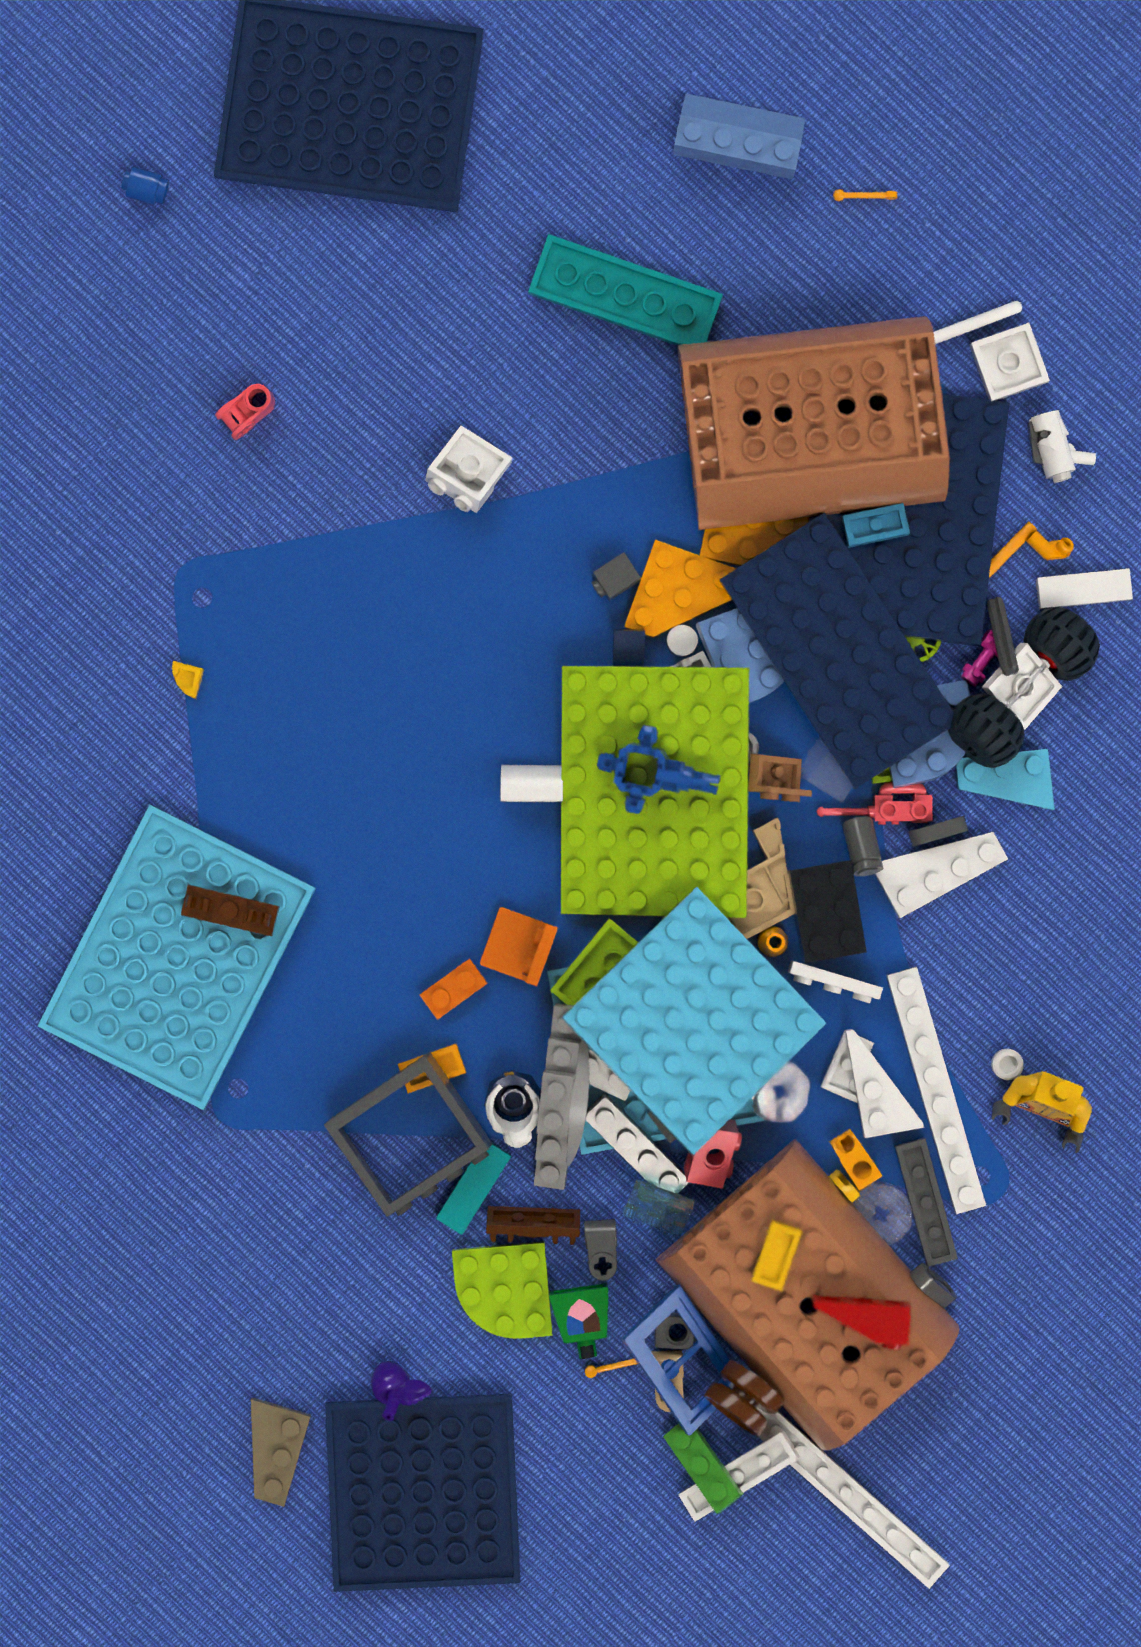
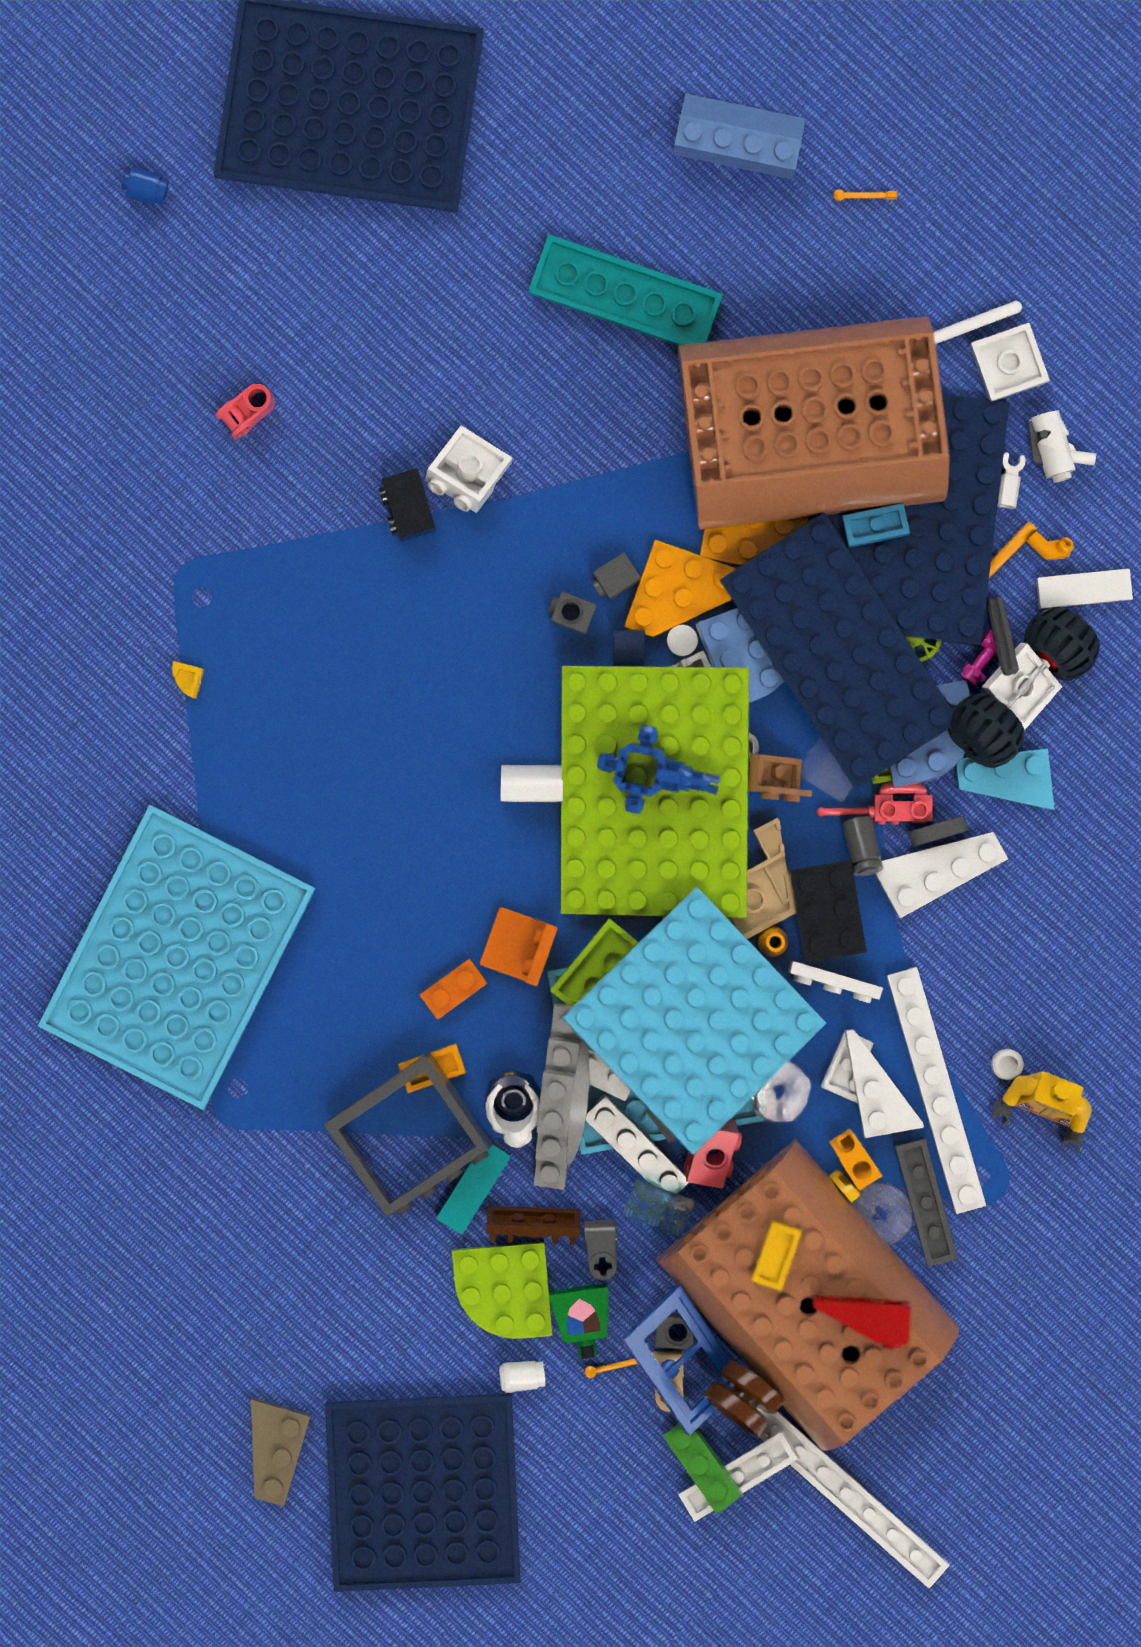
(230, 910): reddish brown plate -> none
(393, 1387): dark purple piece -> none
(408, 505): none -> black brick
(521, 1376): none -> white piece
(579, 625): none -> dark grey brick
(933, 1285): dark grey beam -> none
(1010, 483): none -> white bar

